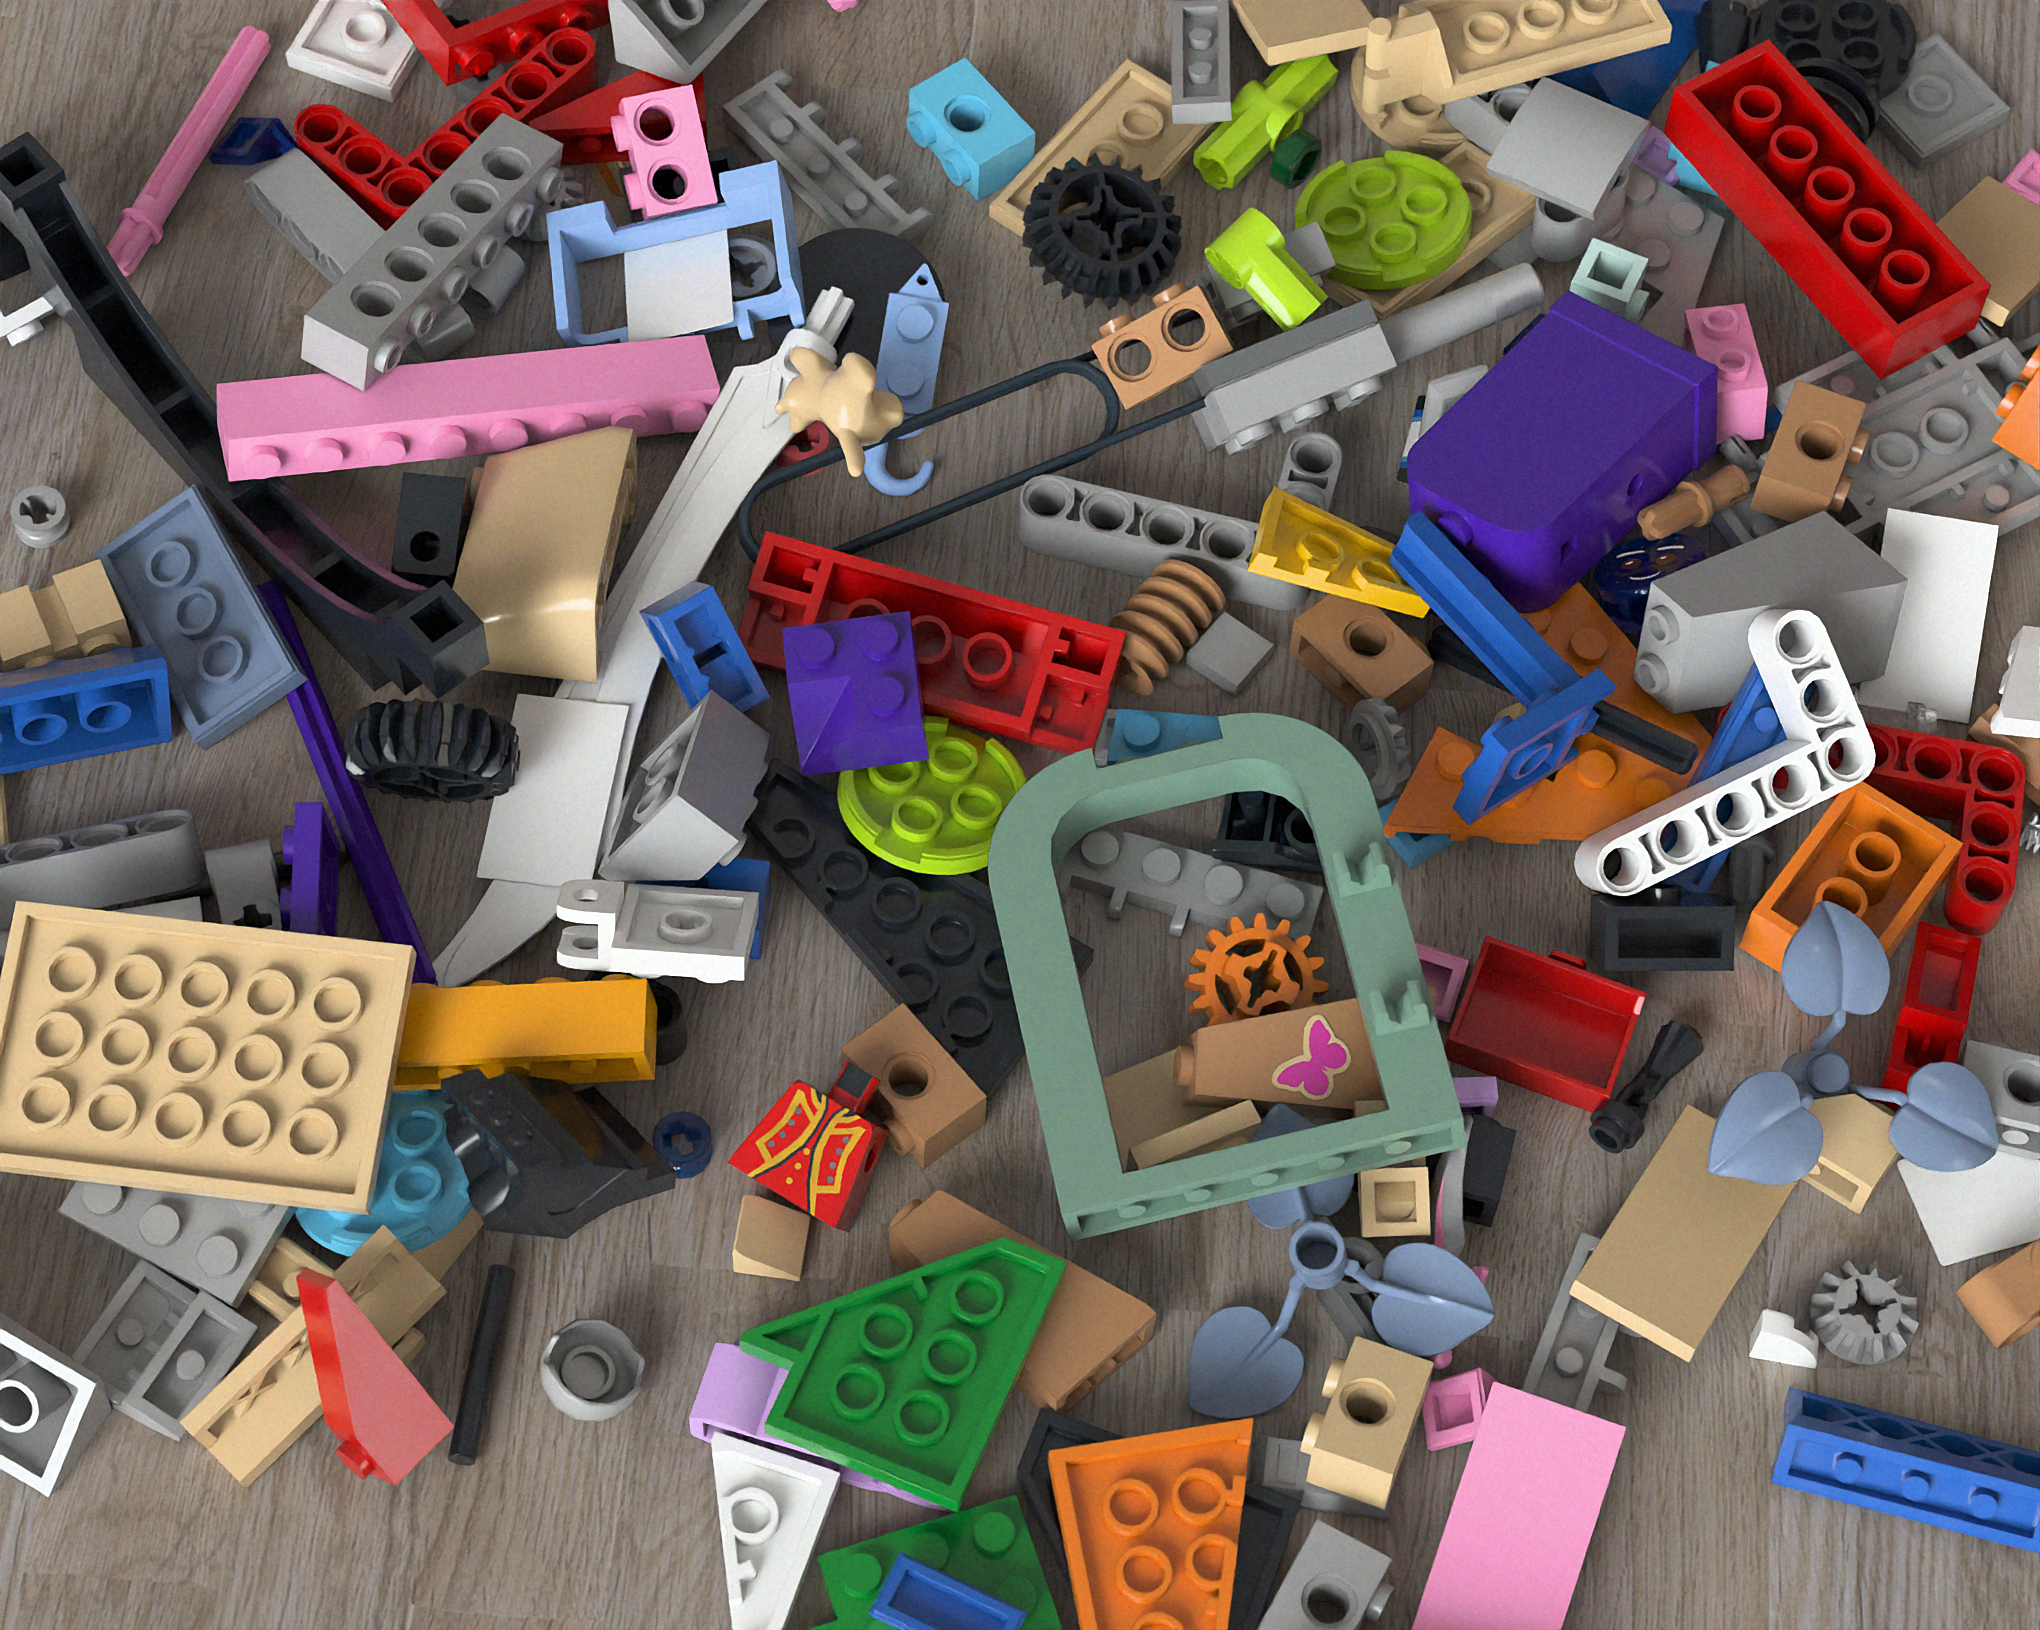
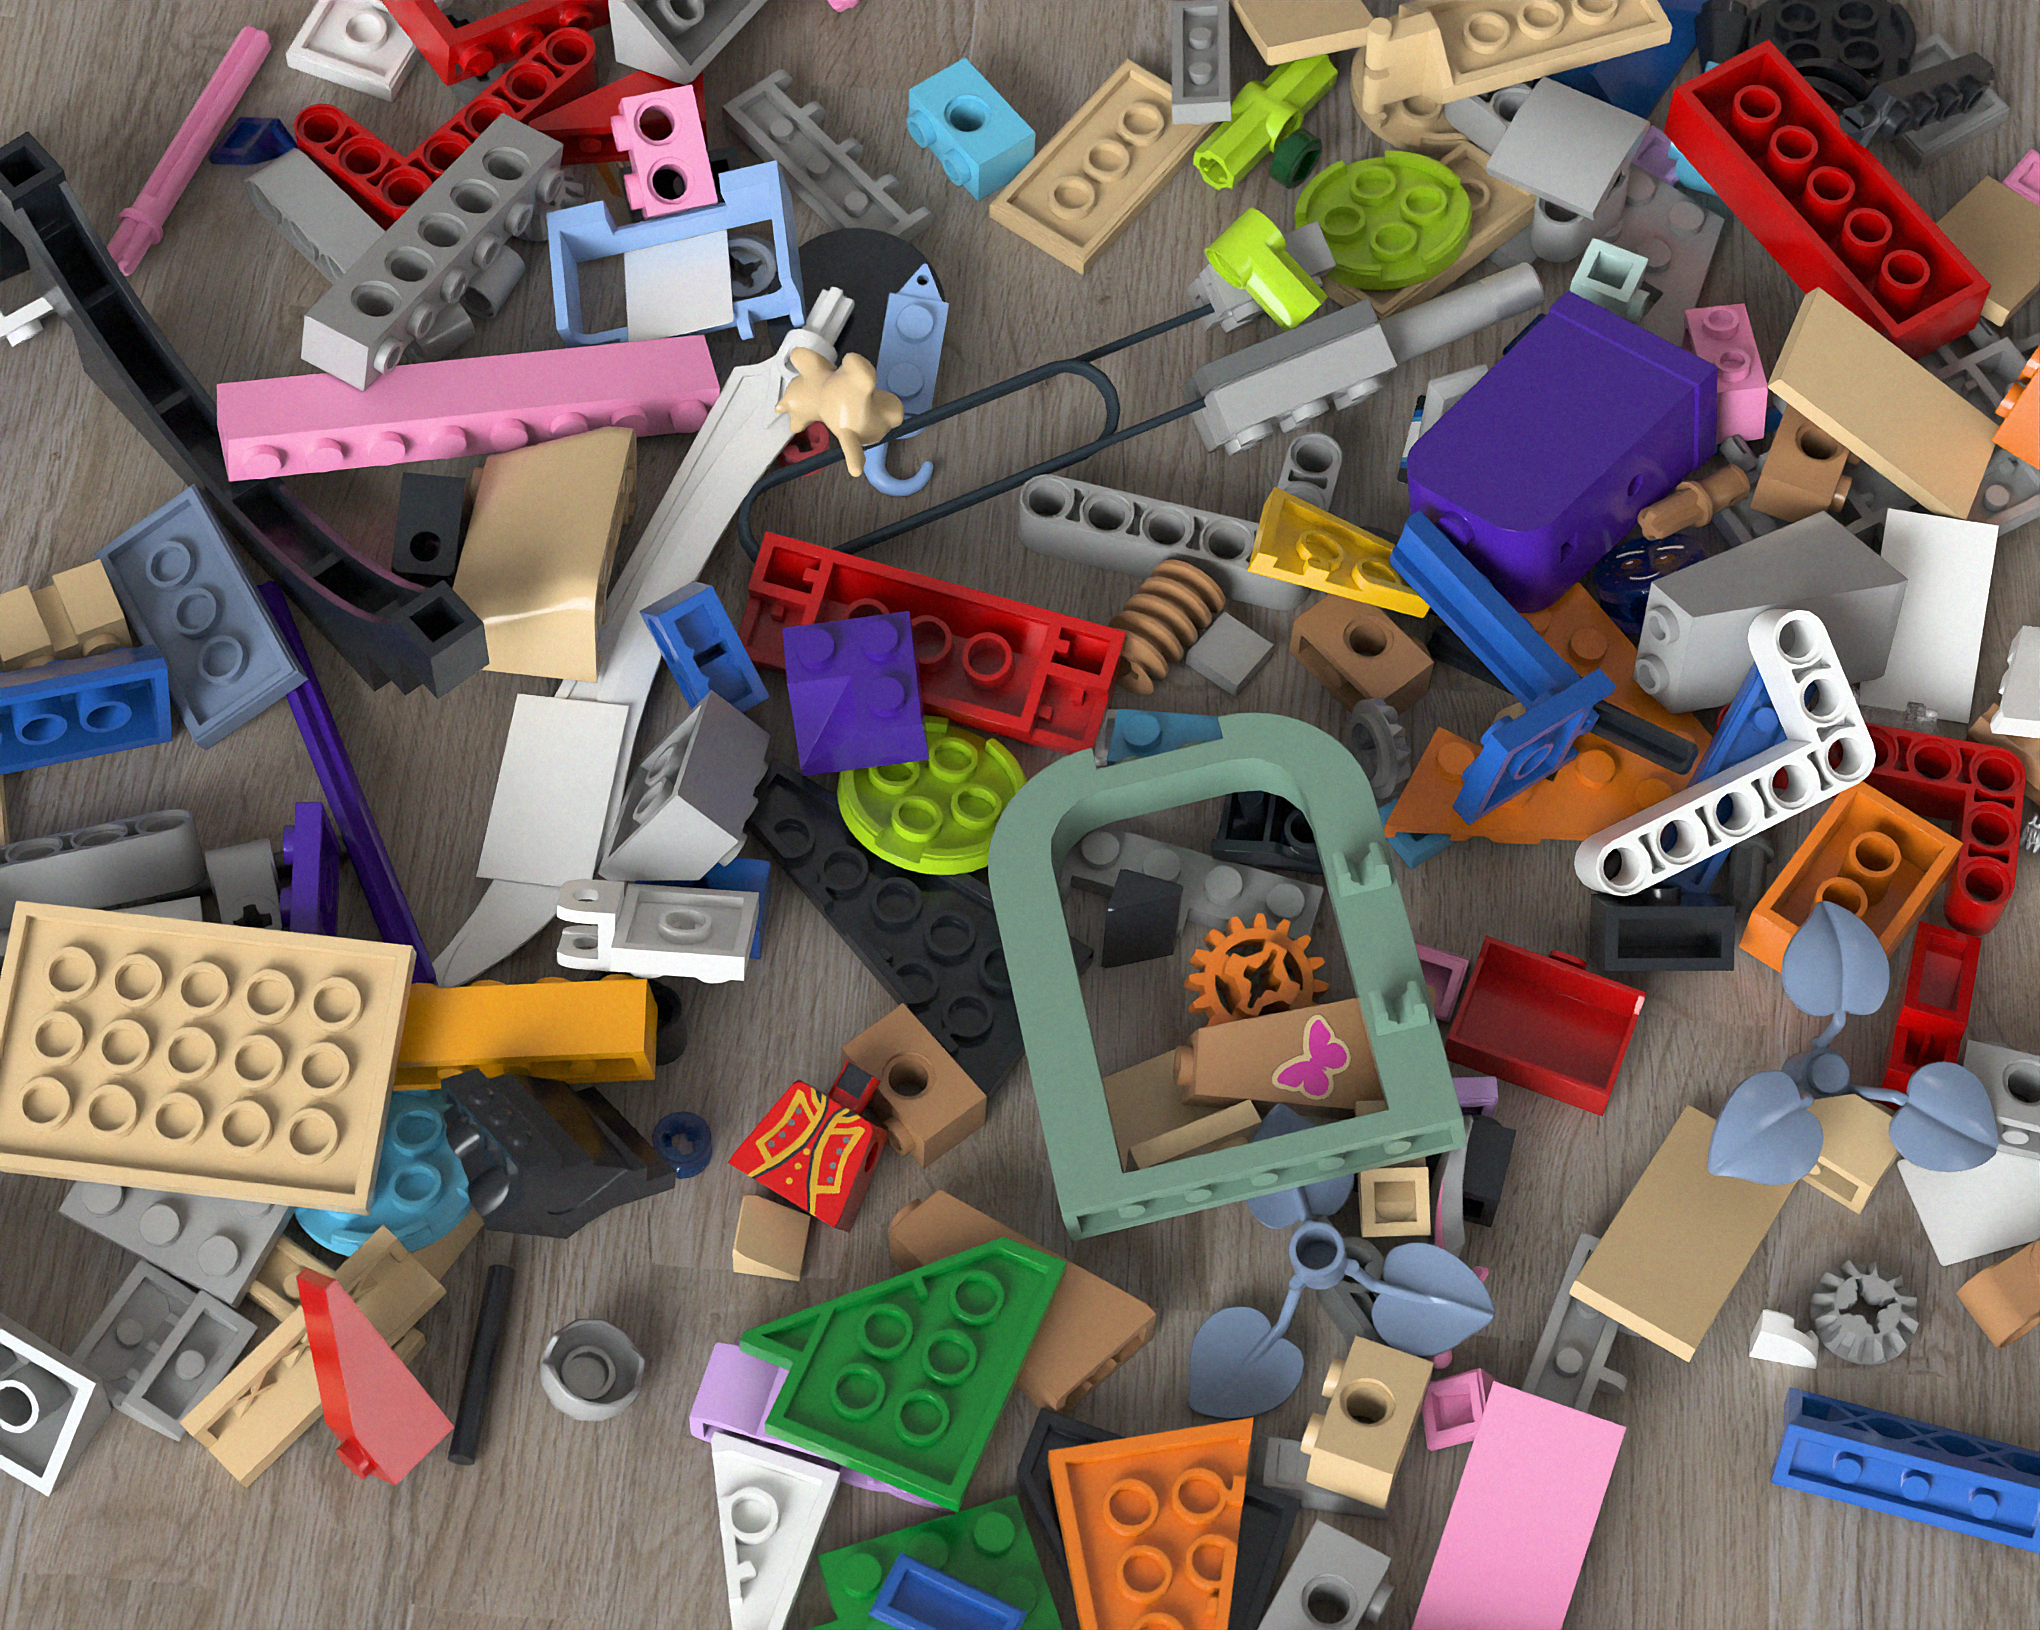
(37, 499): light grey bush -> none
(432, 751): black gear -> none
(1080, 252): black gear -> none
(1141, 919): none -> black slope
(1170, 360): brick -> none
(1618, 1126): black piece -> none
(1884, 406): none -> tan tile
(1918, 100): none -> black plate

